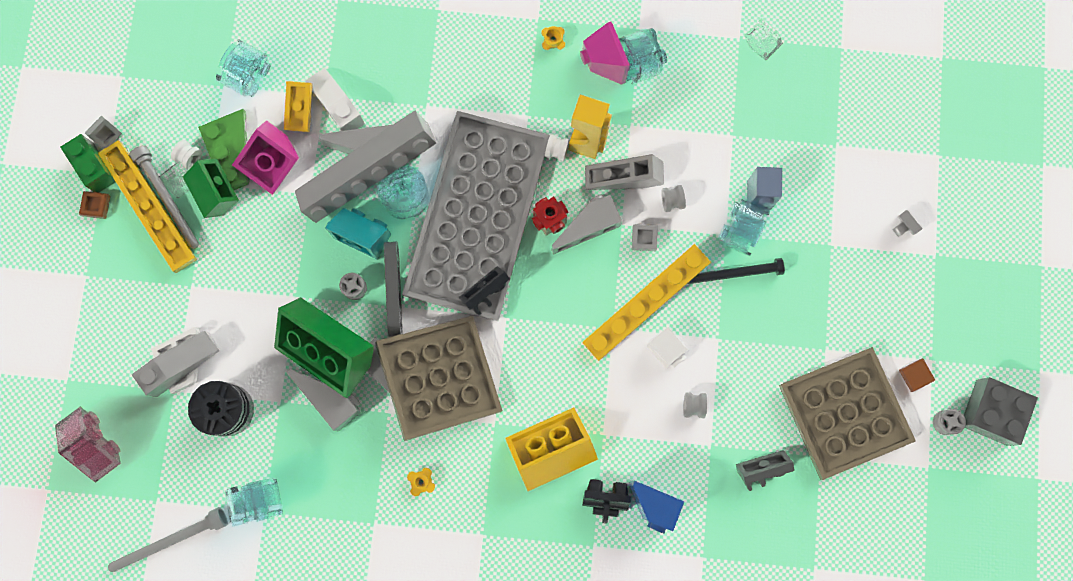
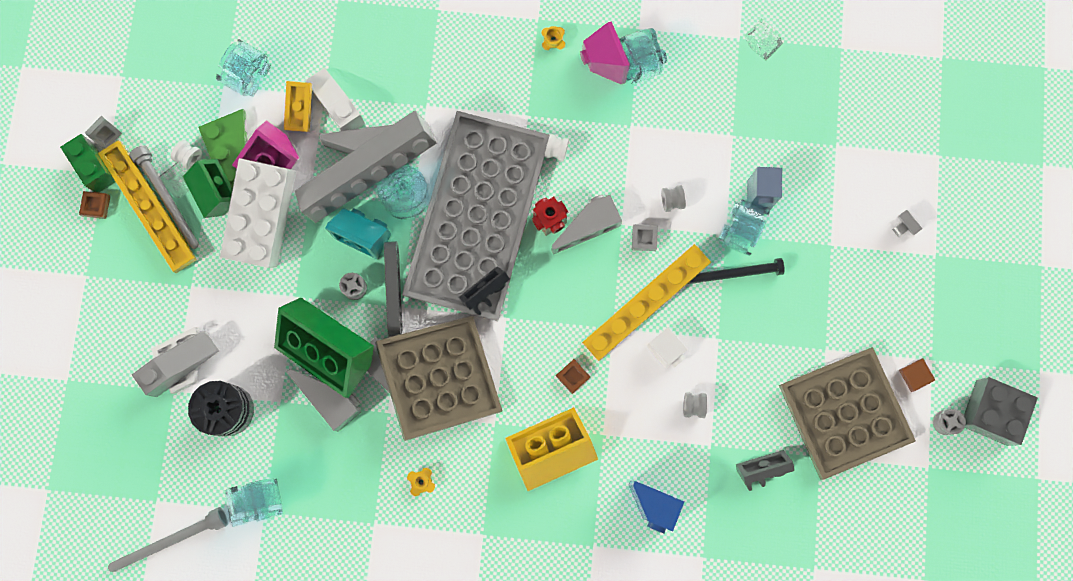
(84, 445): clear pink brick -> none
(257, 213): none -> white brick
(573, 376): none -> dark orange tile
(590, 127): yellow arch -> none
(606, 503): black hips -> none
(625, 173): light grey slope -> none

